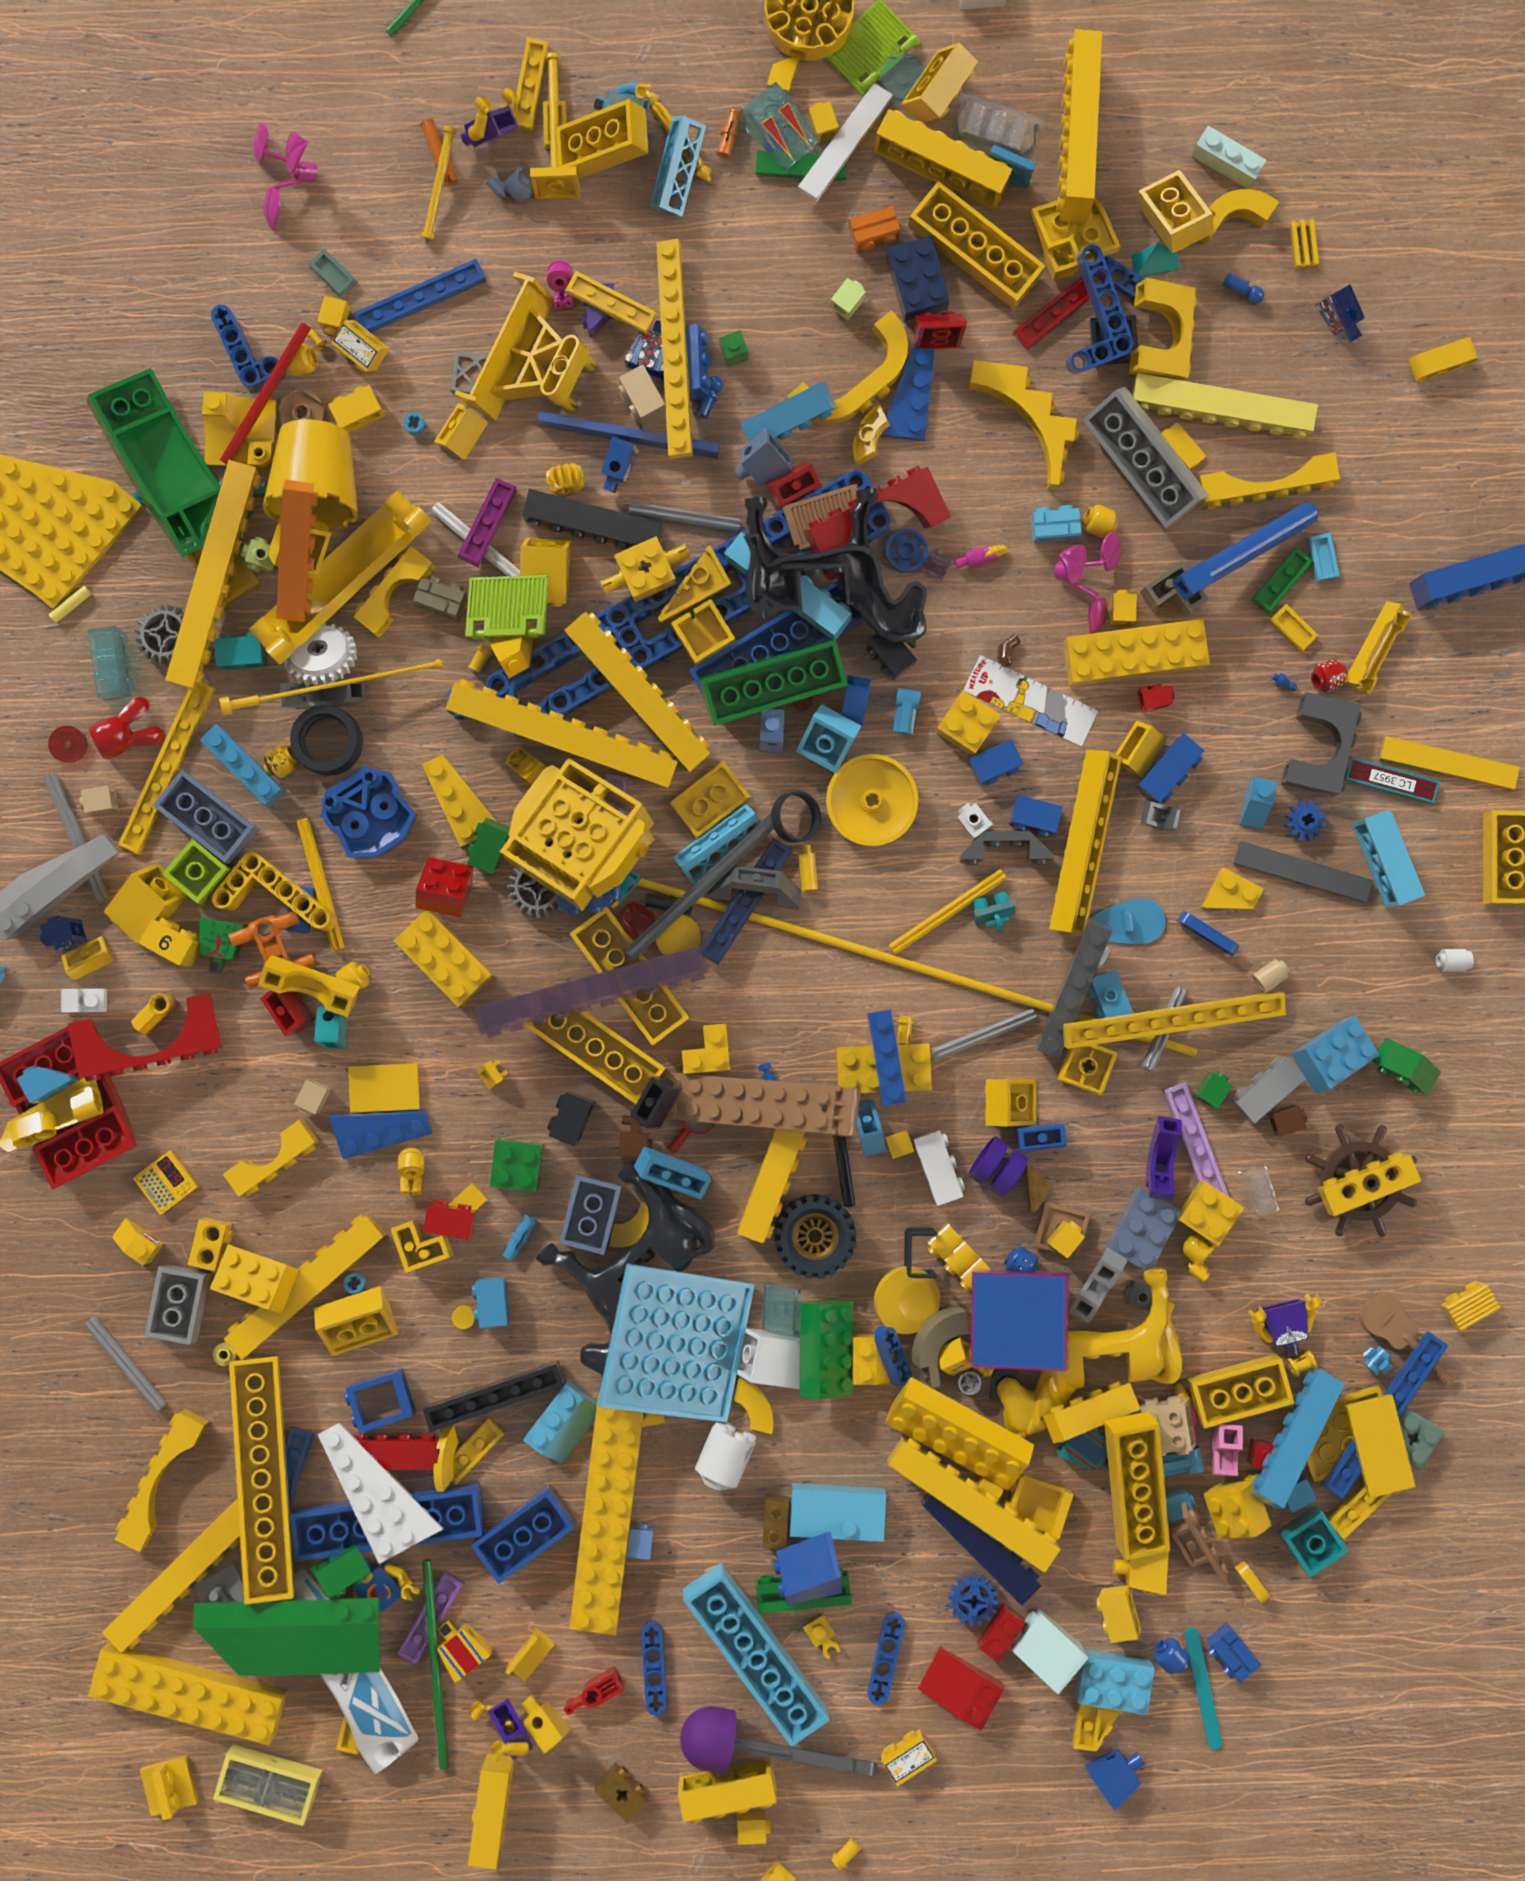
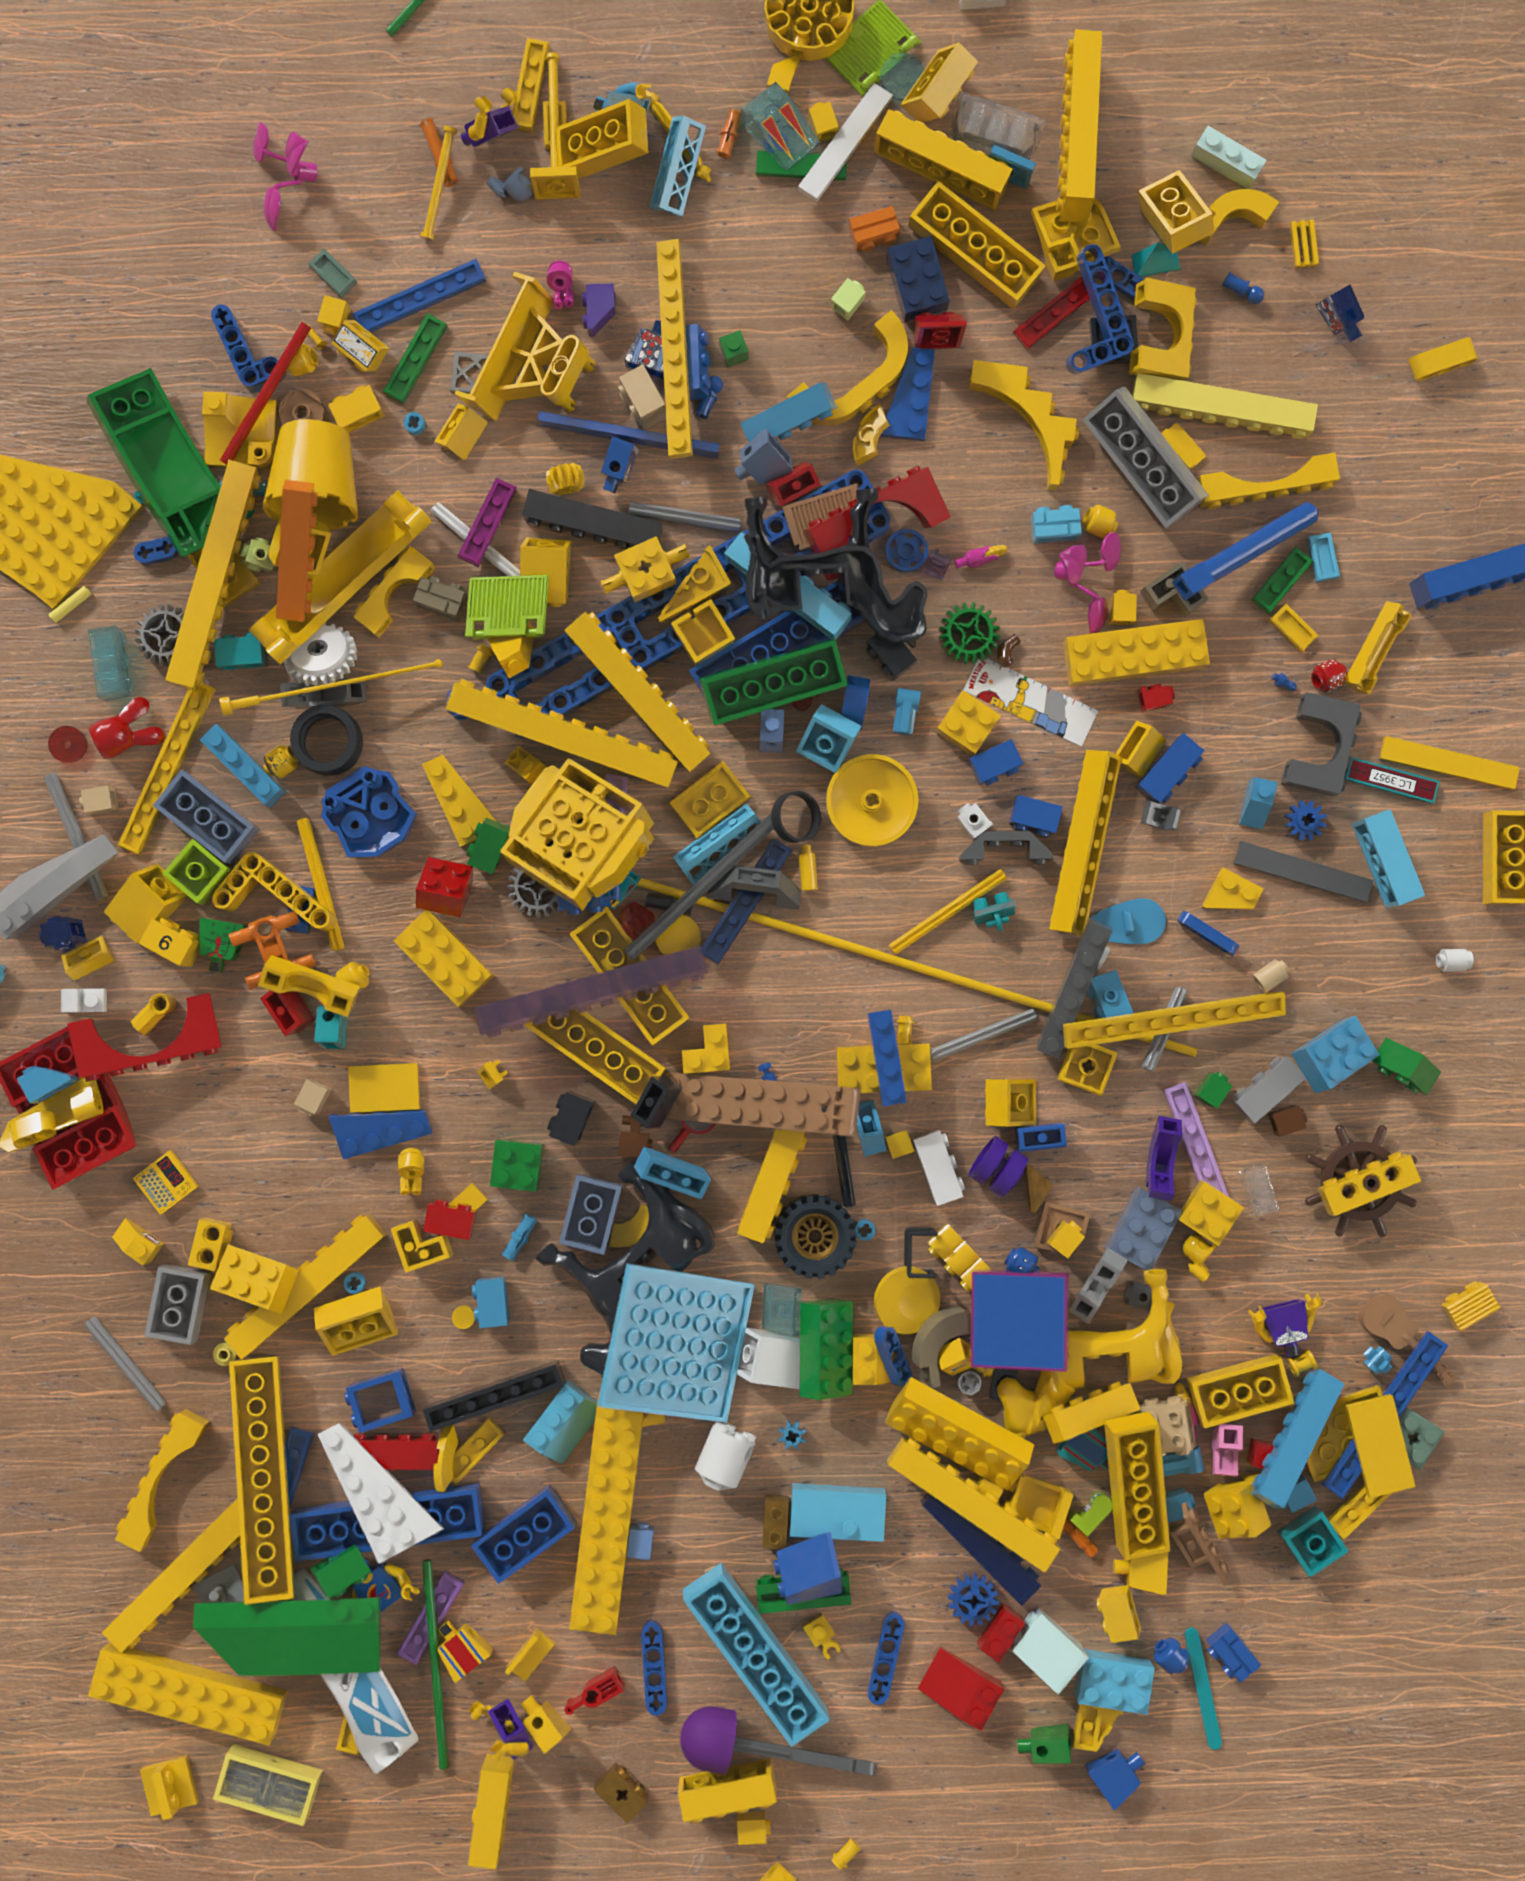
(157, 556): none -> blue beam
(295, 1141): yellow arch -> none
(415, 358): none -> green tile
(611, 302): yellow tile -> none
(756, 1404): yellow tile -> none
(788, 1440): none -> dark azure gear
(869, 1235): none -> dark azure bush
(908, 1756): brick -> none
(960, 628): none -> green gear
(1048, 1744): none -> green torso
(1079, 1538): none -> orange axle
(1093, 1513): none -> lime leg
(1252, 1582): yellow beam -> none

